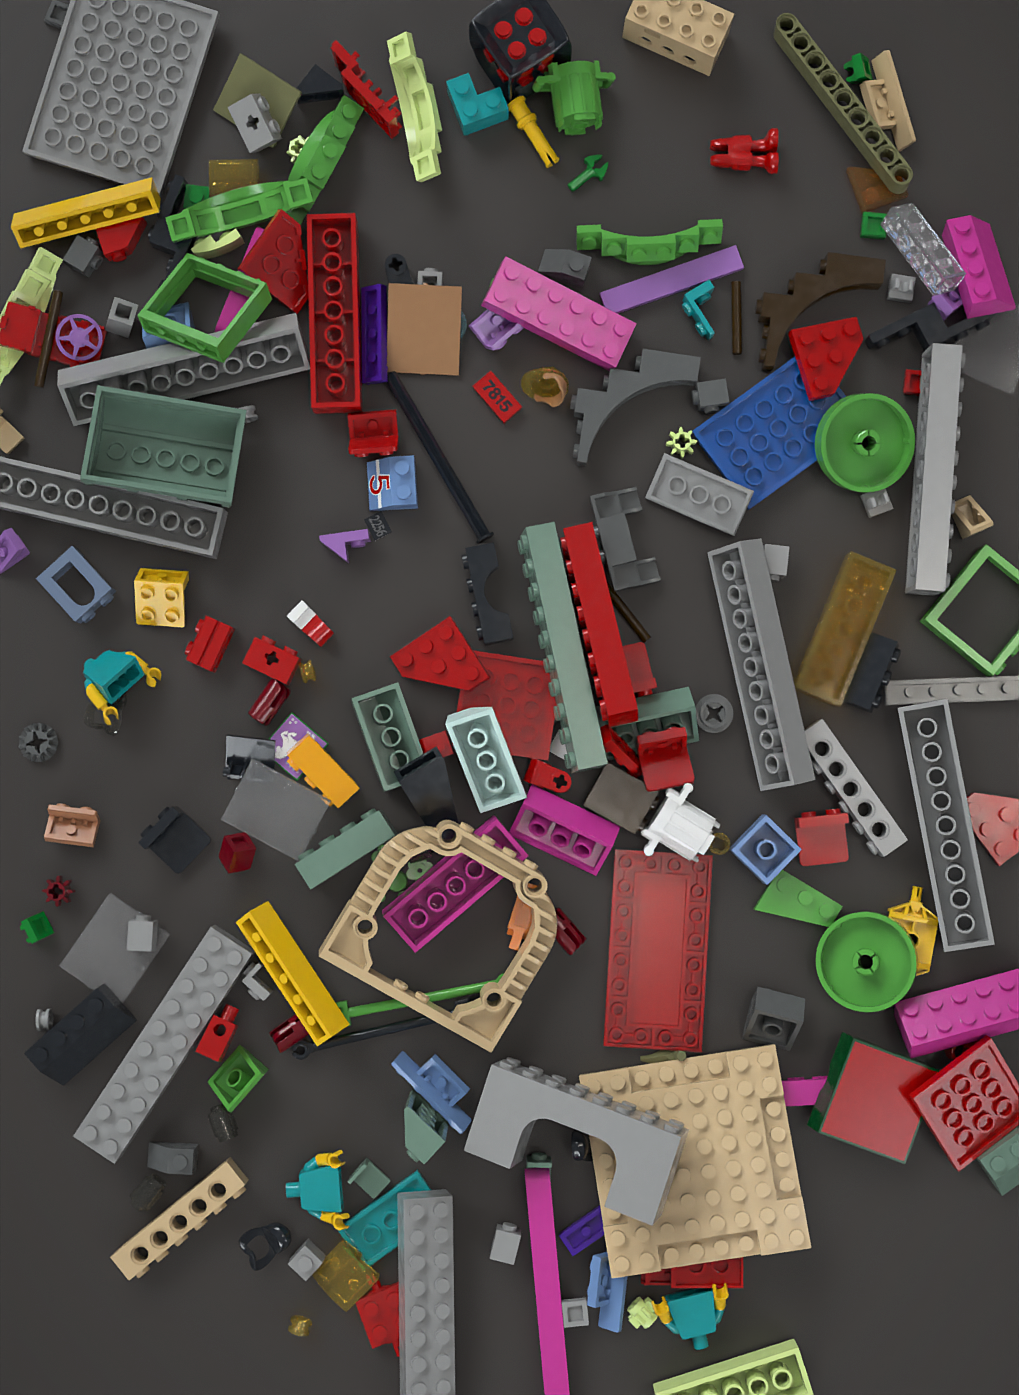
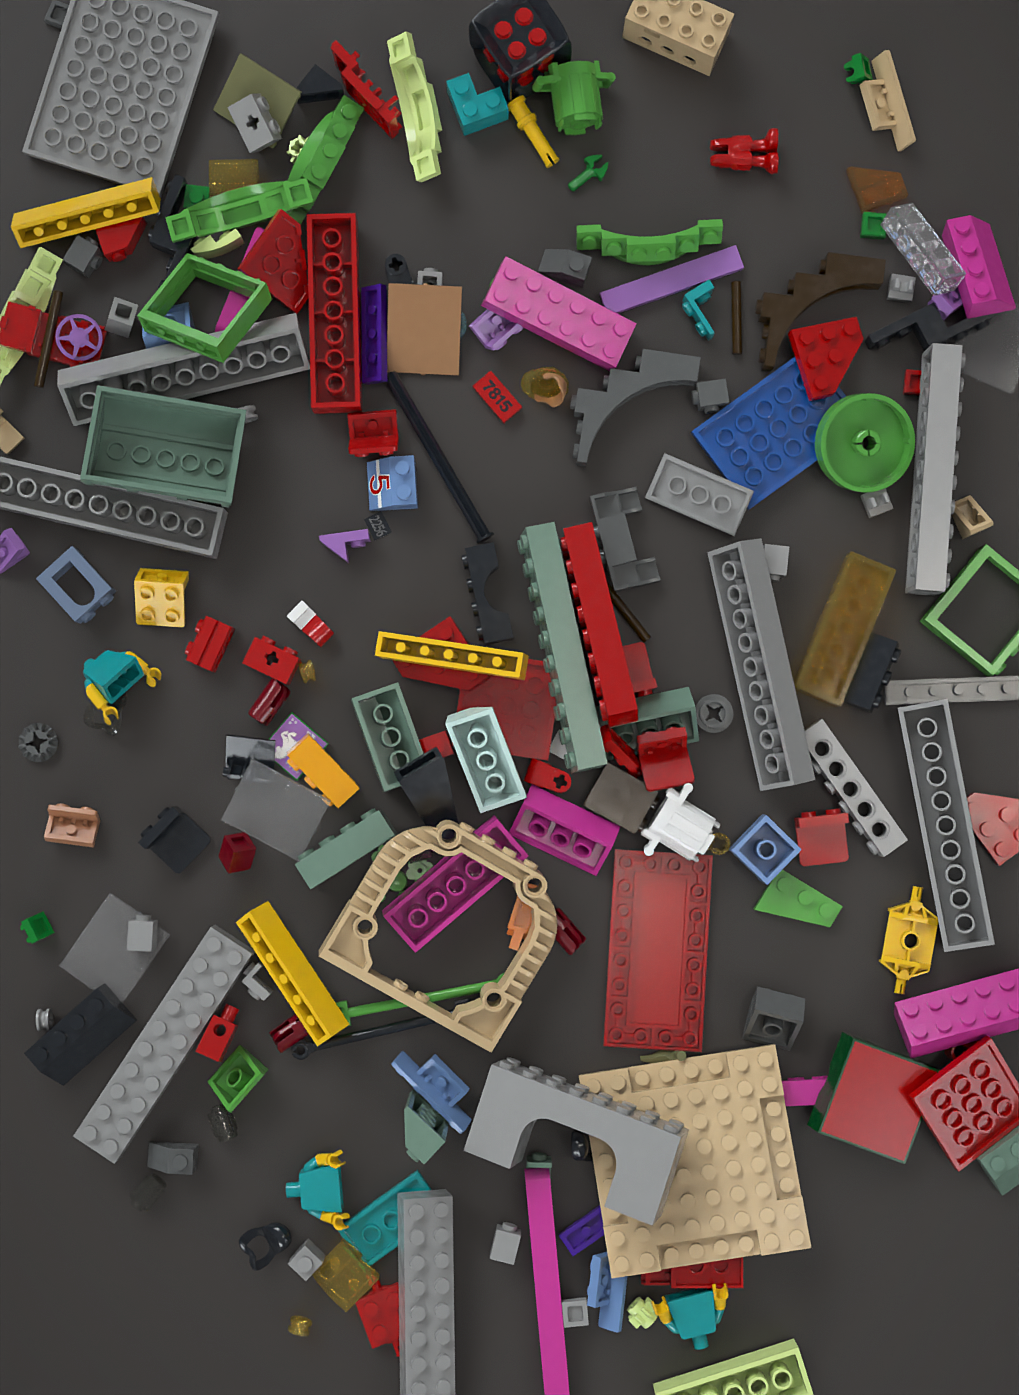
(52, 895): dark red gear -> none
(127, 1256): tan brick -> none
(369, 1178): sand green bracket -> none
(451, 655): none -> yellow brick
(686, 437): yellowish green gear -> none
(841, 92): olive beam -> none
(861, 987): bright green piece -> none

